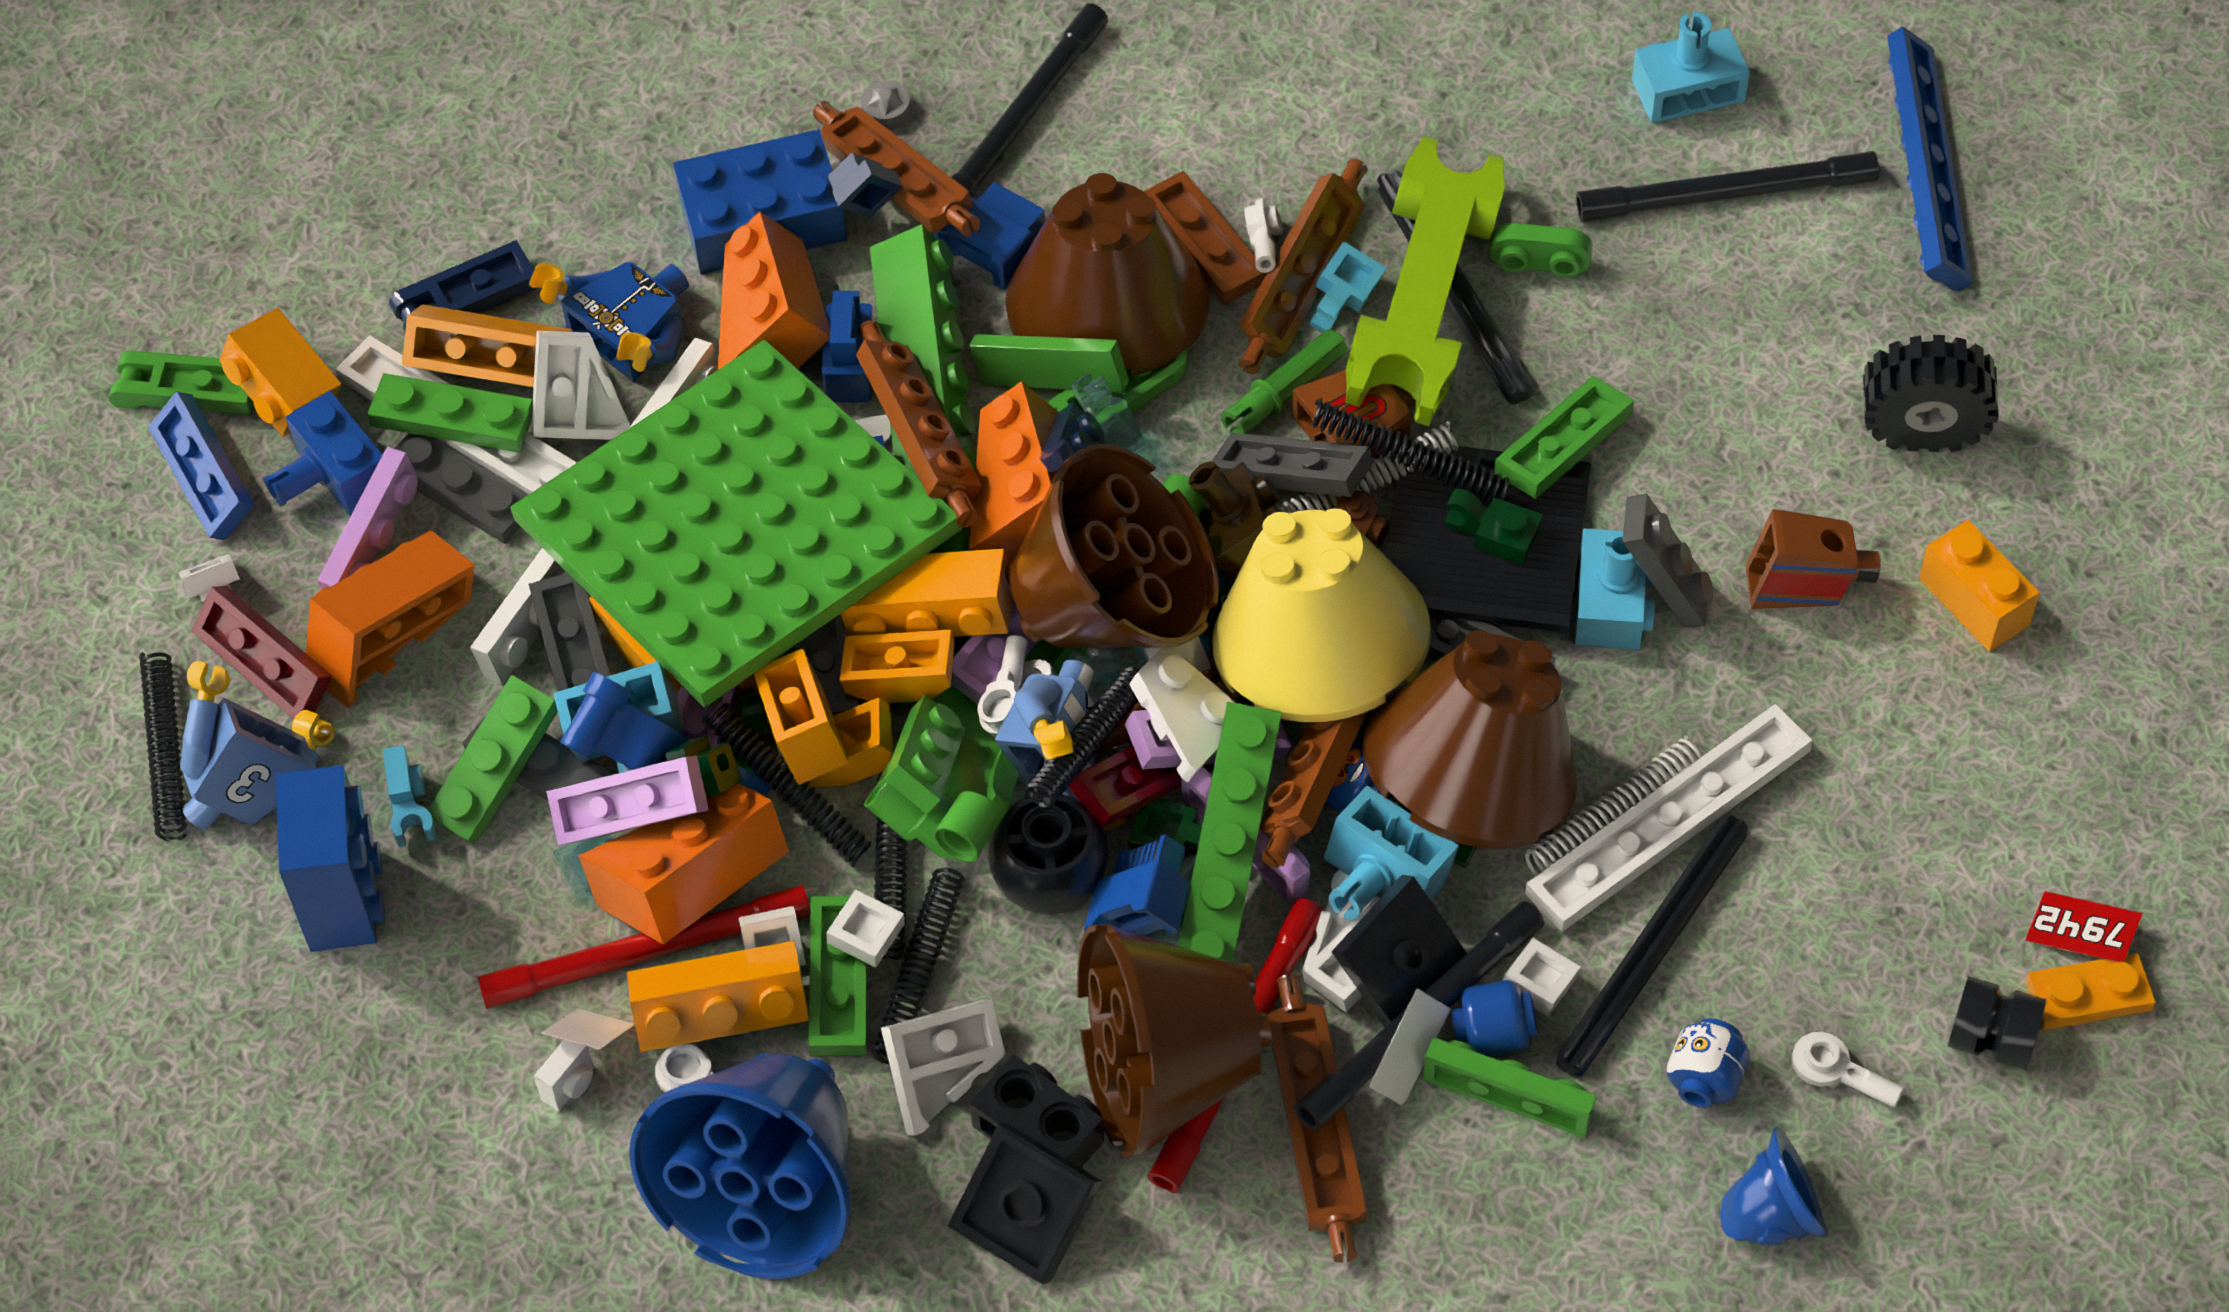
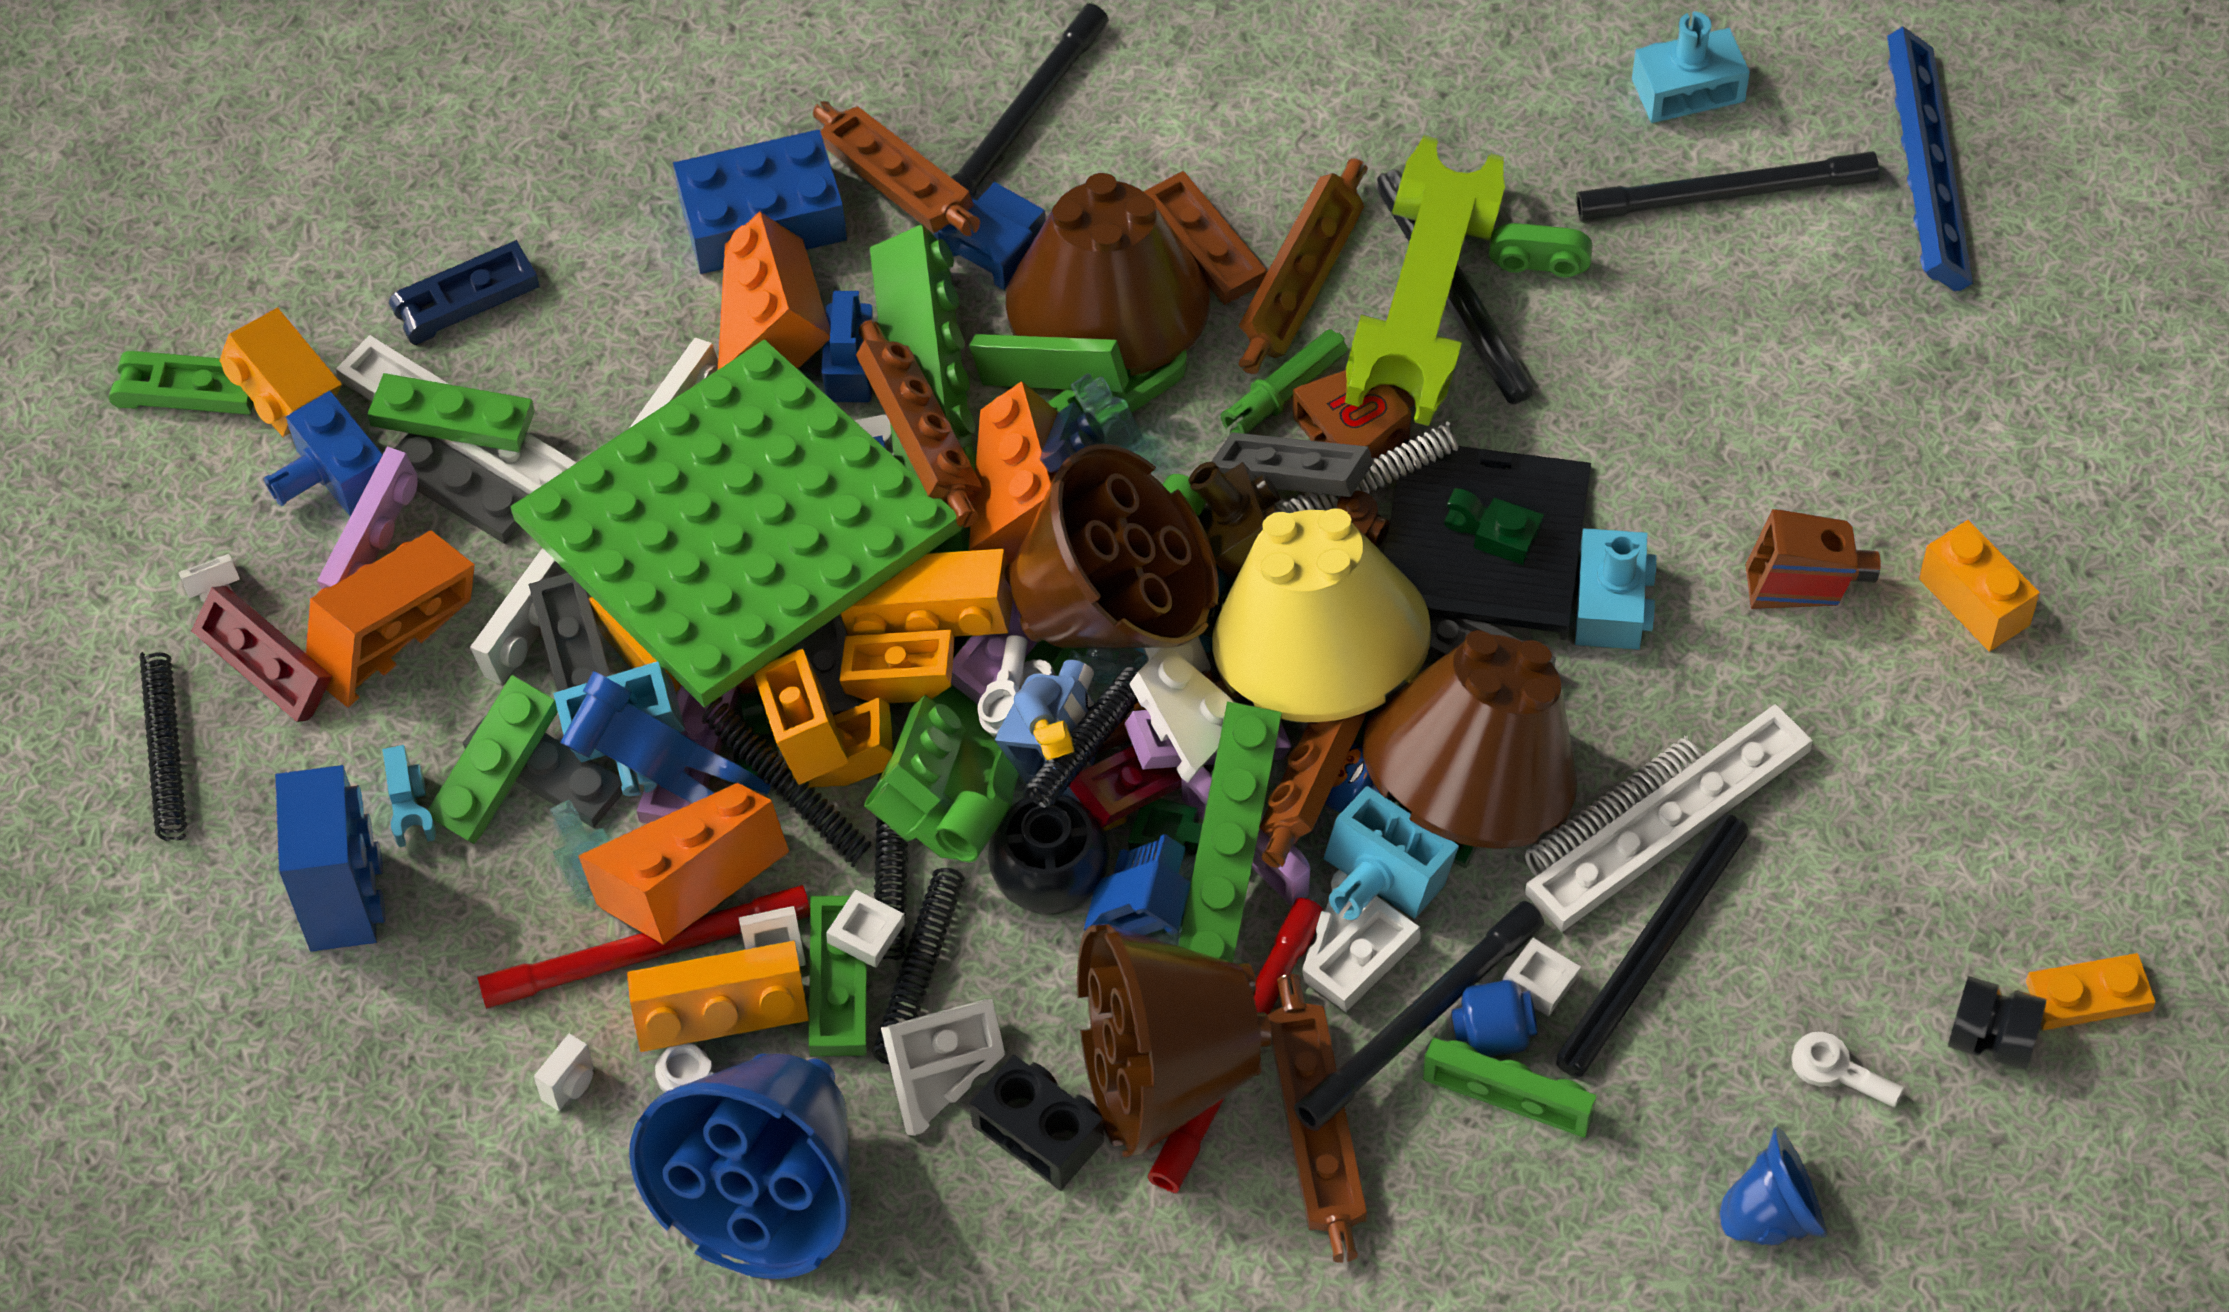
(201, 466): blue plate -> none
(235, 753): medium blue torso -> none
(472, 344): light orange brick -> none
(573, 390): white wing -> none
(588, 1028): white sticker -> none
(623, 309): blue torso -> none
(627, 800): lavender plate -> none
(716, 764): dark green piece -> none
(863, 185): dark blue piece -> none
(887, 103): light grey tile -> none
(1024, 1203): black plate -> none
(1263, 225): white plate -> none
(1346, 281): medium azure plate -> none
(1398, 949): black plate -> none
(1406, 444): black piece -> none
(1409, 1046): white sticker -> none
(1564, 436): bright green plate -> none
(1666, 561): dark grey plate -> none
(1708, 1063): blue head -> none
(1930, 394): black wheel -> none
(2084, 927): red sticker -> none

